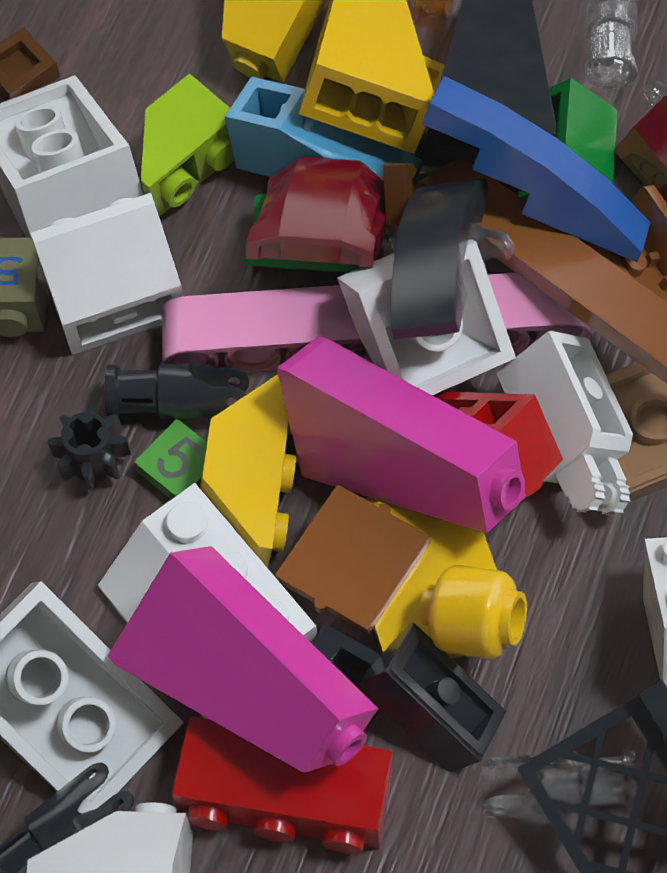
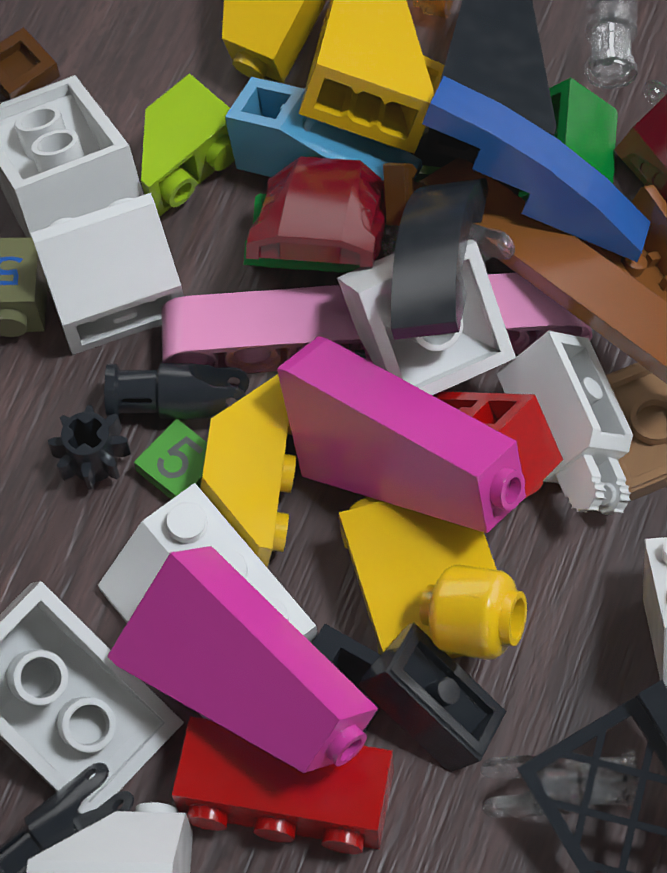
(352, 559): dark orange piece -> none

